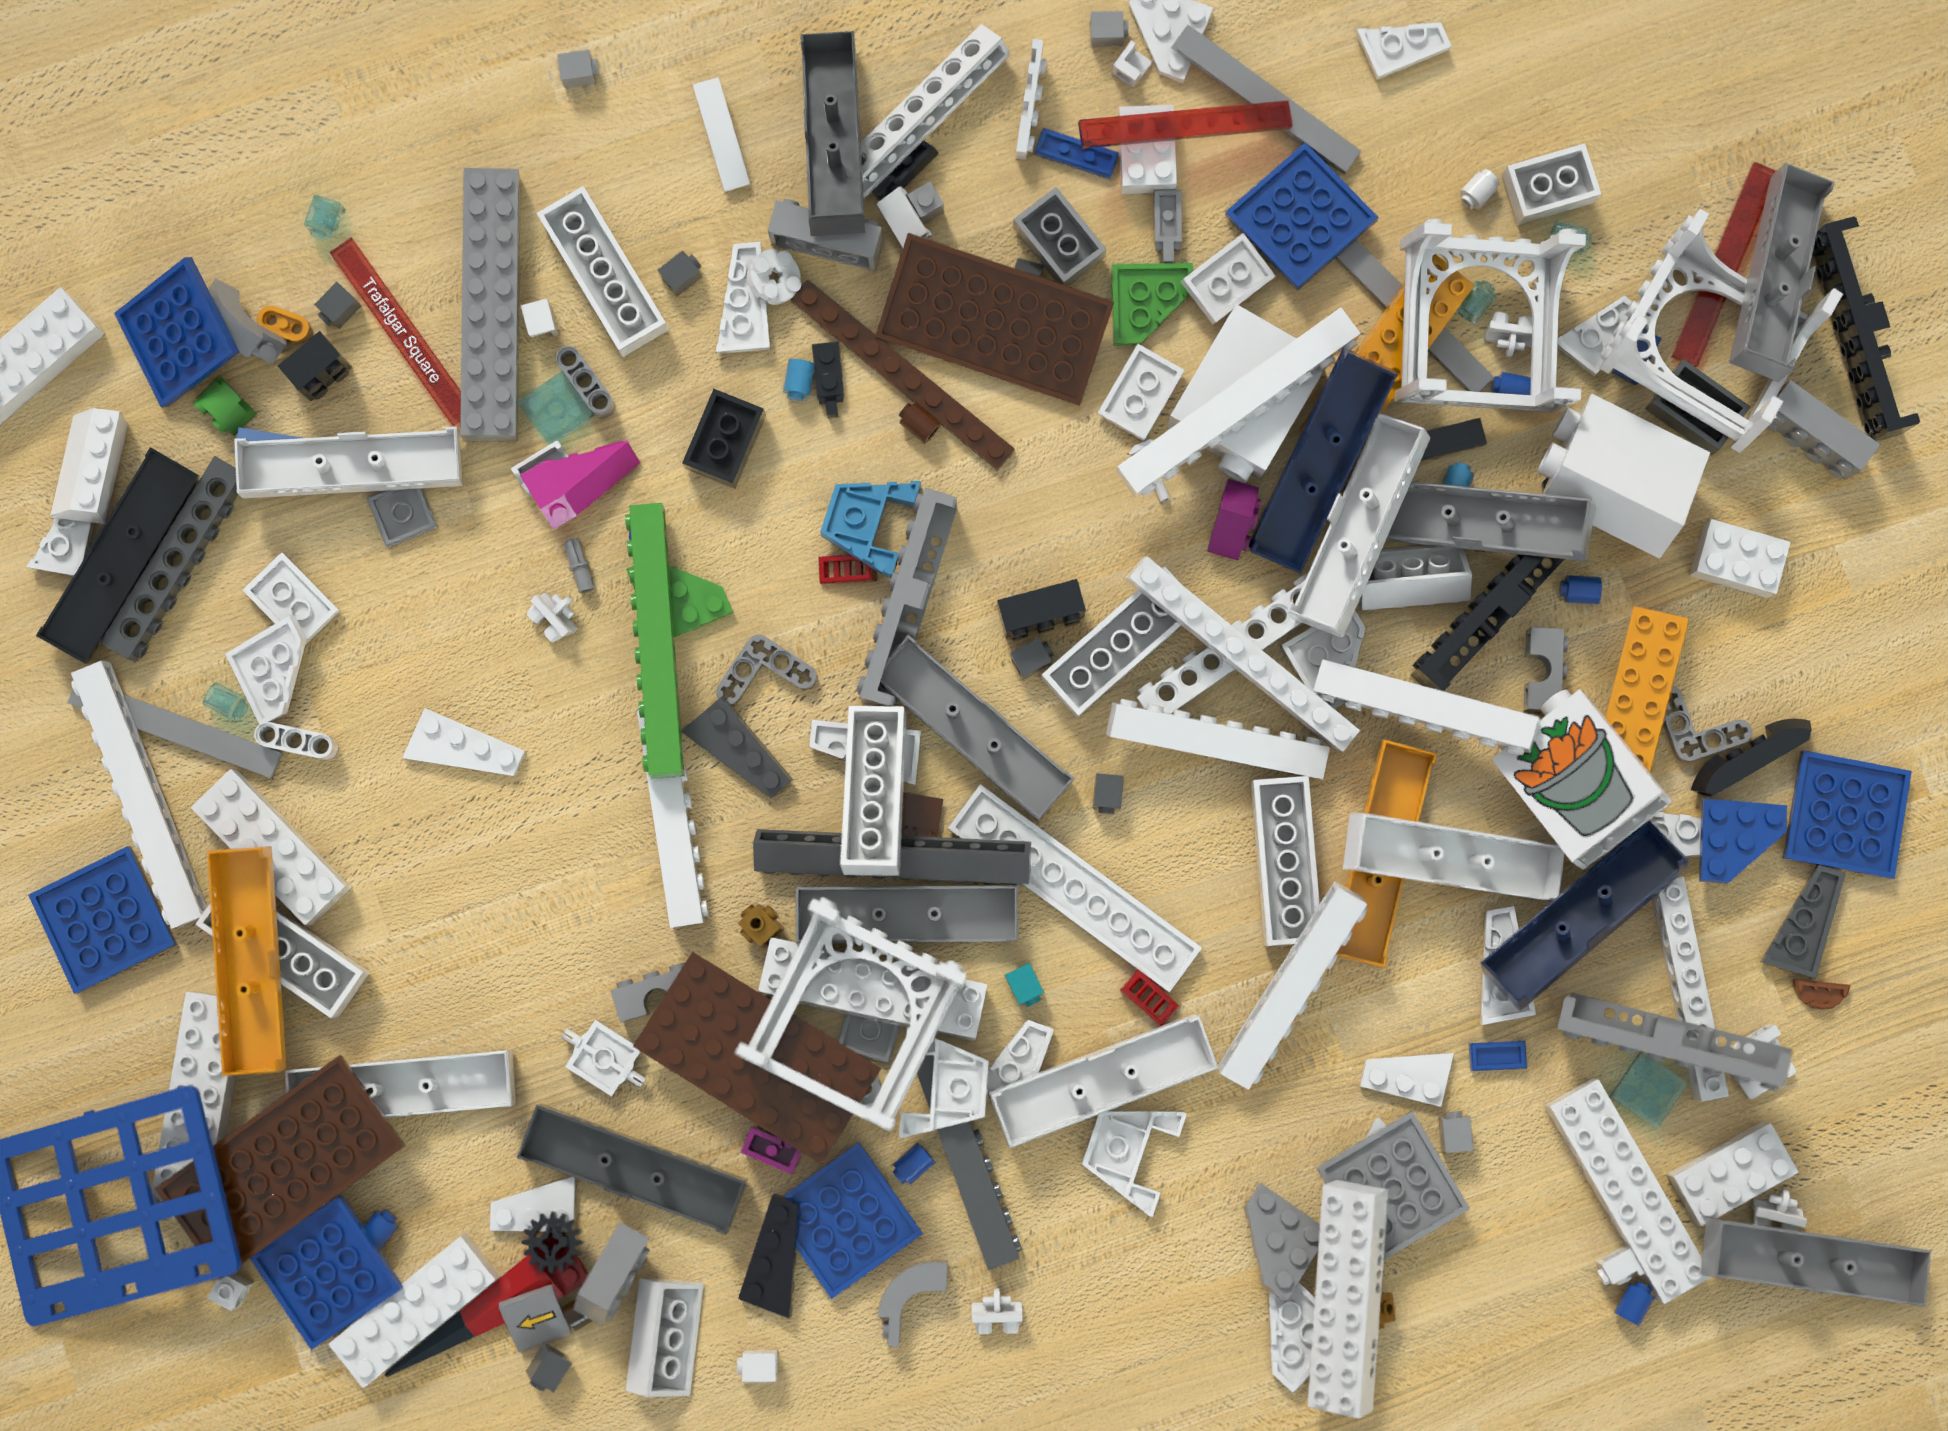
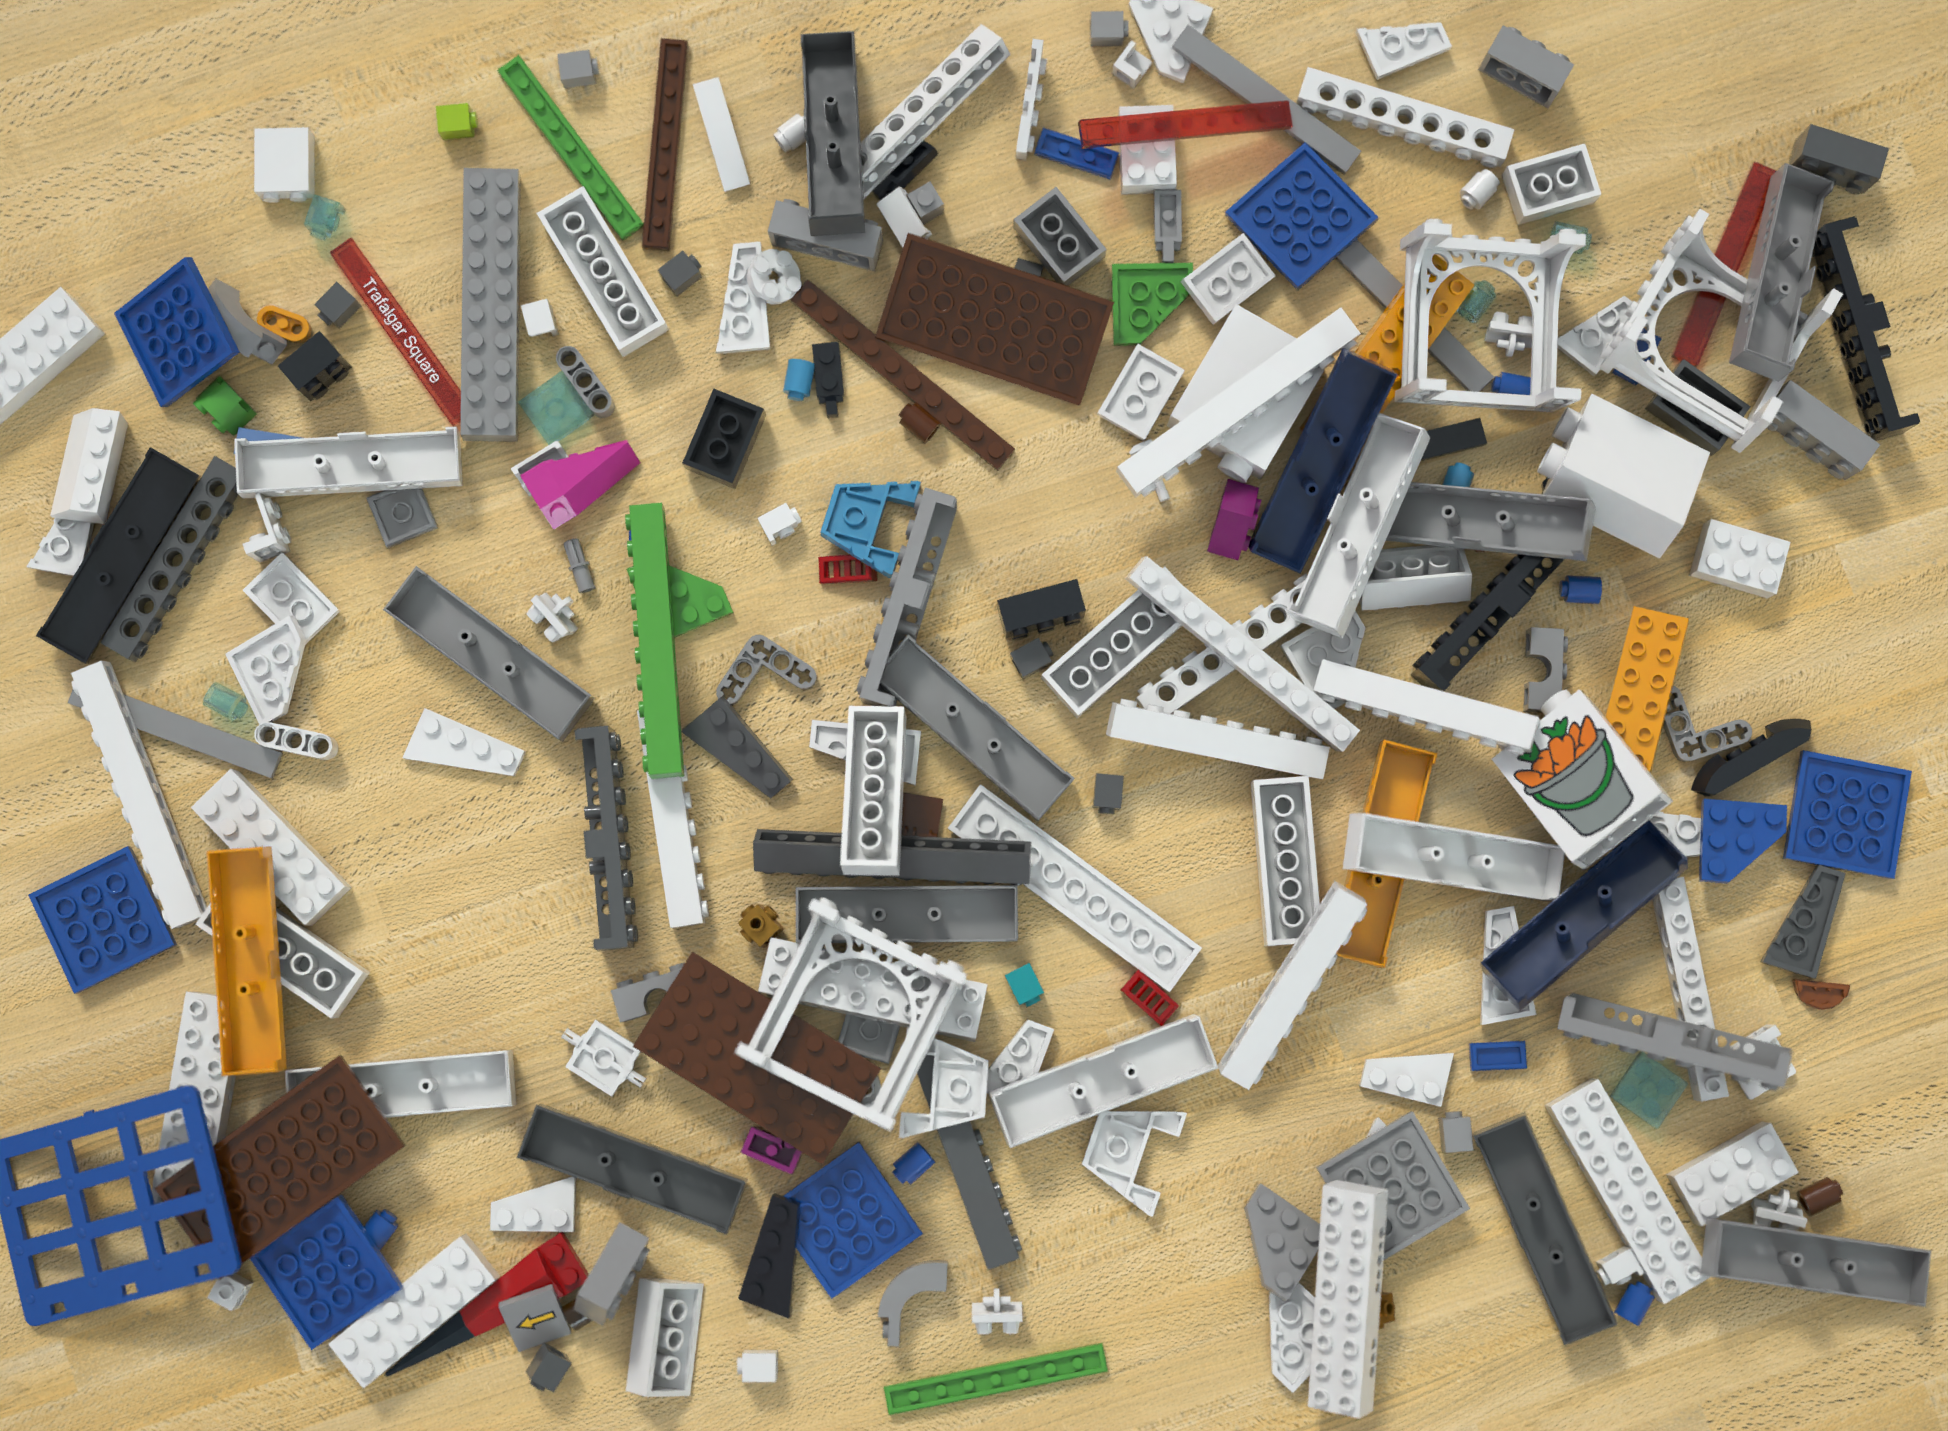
(262, 546): none -> white bracket
(284, 164): none -> white brick
(456, 121): none -> lime brick
(489, 654): none -> light grey piece
(541, 1242): black gear -> none
(570, 147): none -> bright green tile
(608, 844): none -> dark grey piece
(665, 144): none -> reddish brown tile
(779, 522): none -> white brick
(791, 133): none -> white brick
(995, 1378): none -> bright green tile
(1418, 112): none -> white brick
(1526, 66): none -> light grey brick
(1545, 1228): none -> dark grey piece
(1820, 1196): none -> reddish brown brick
(1839, 158): none -> dark grey brick

